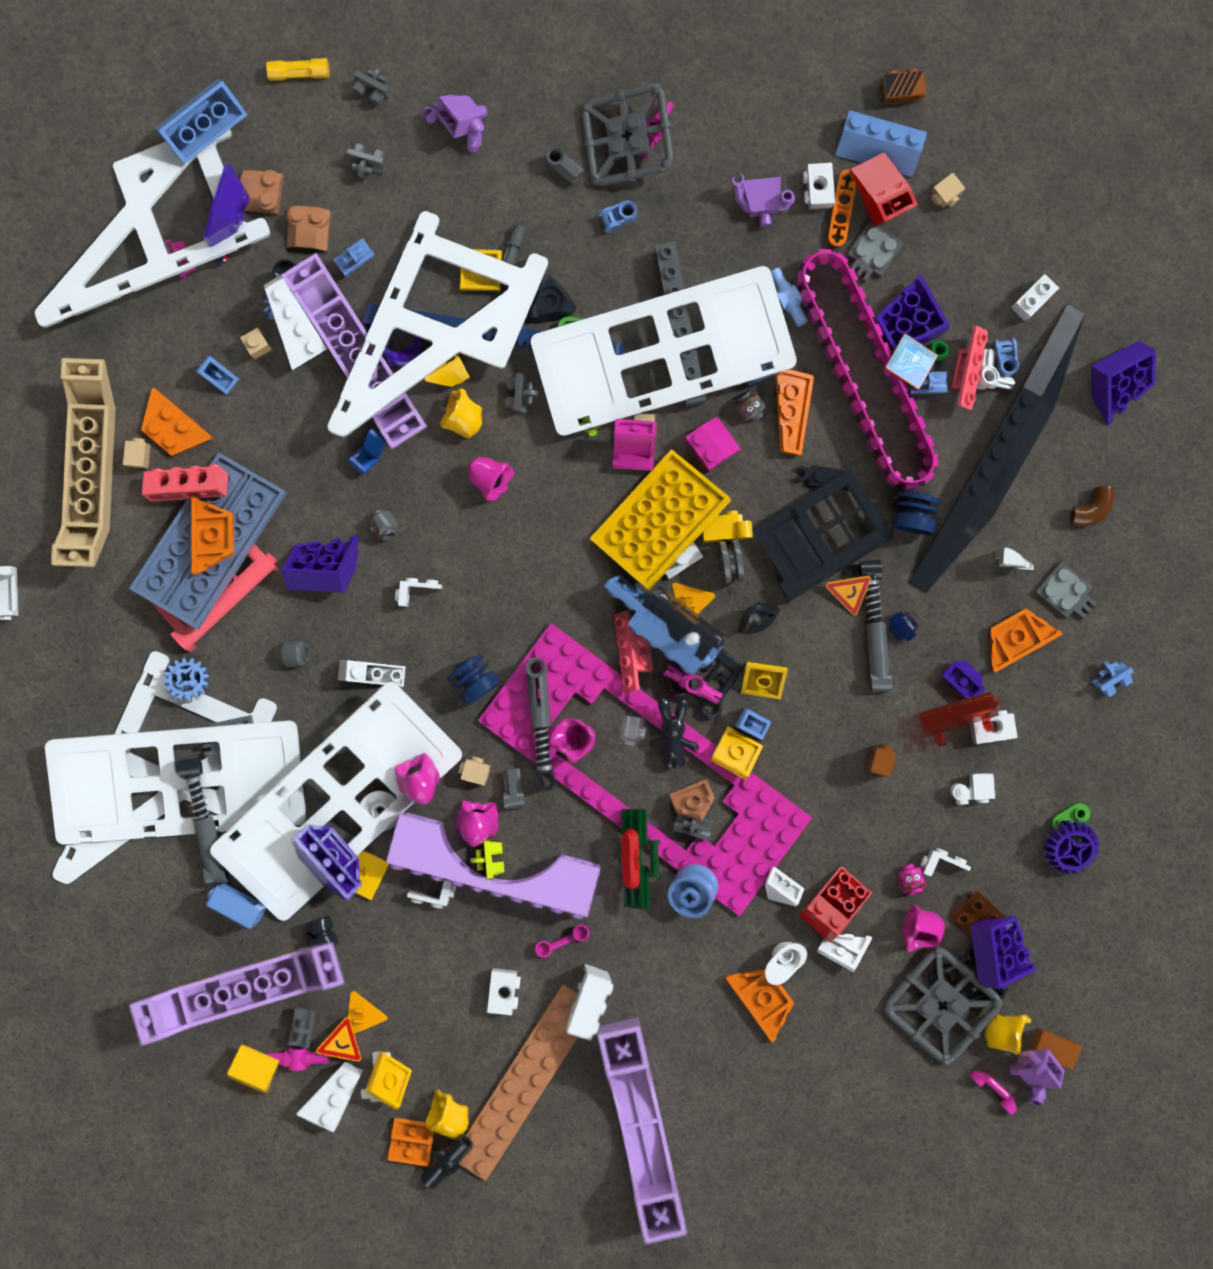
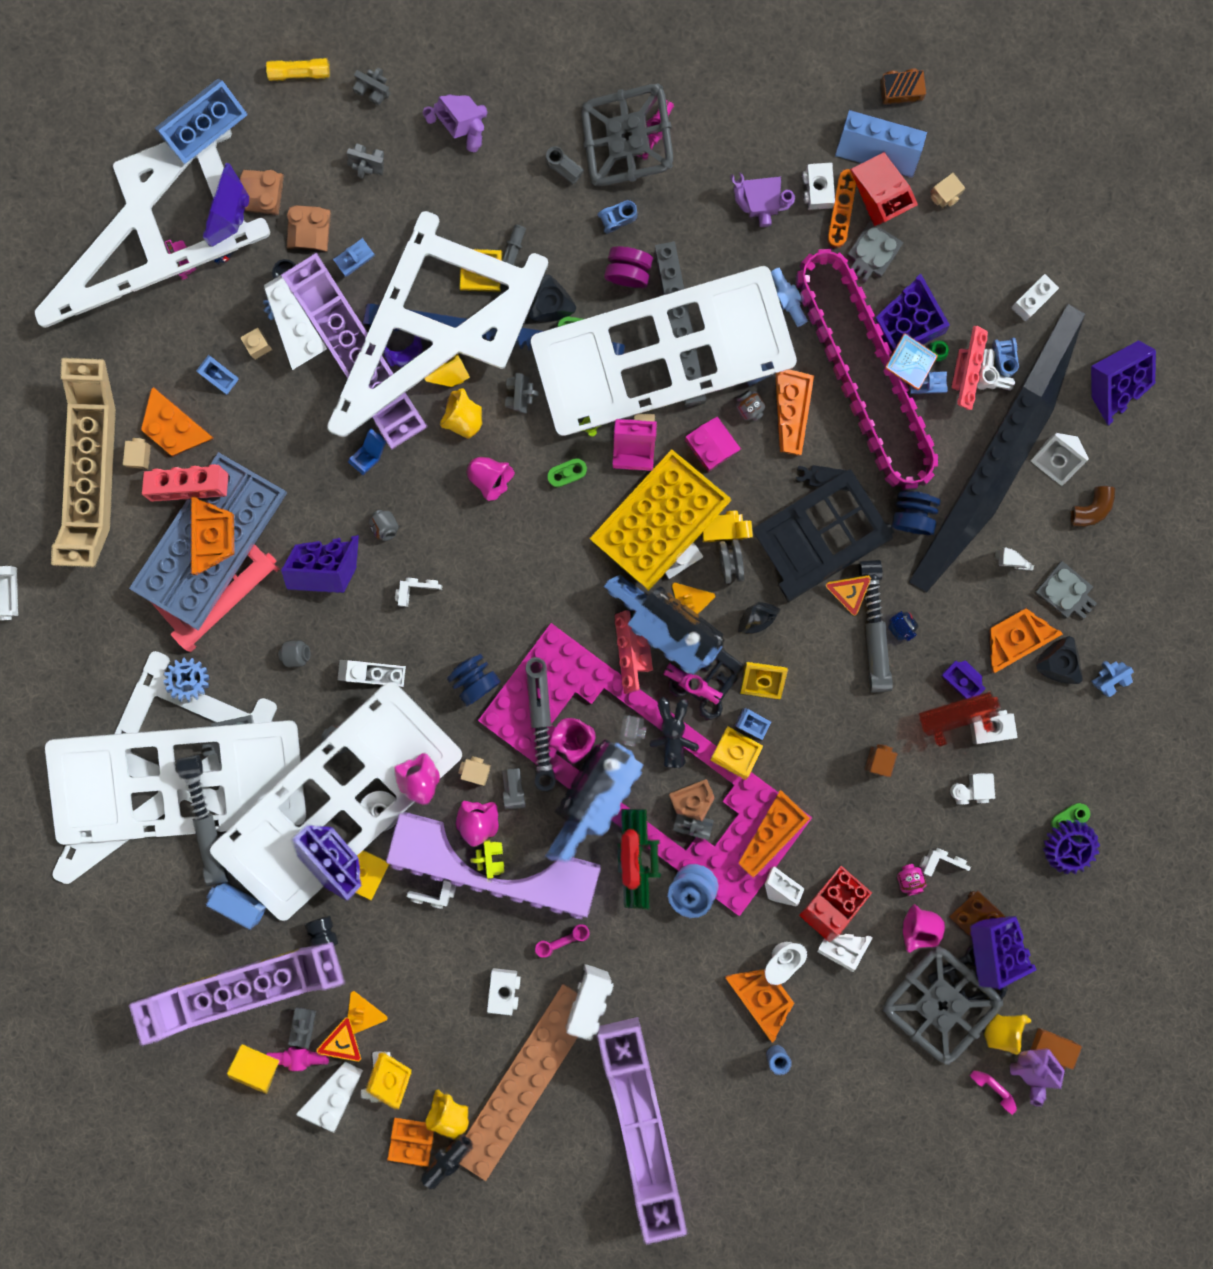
(567, 473): none -> bright green plate
(594, 796): none -> piece
(628, 267): none -> magenta wheel
(775, 831): none -> orange wing
(781, 1066): none -> medium blue pin
(1060, 457): none -> white slope
(1061, 662): none -> black hat

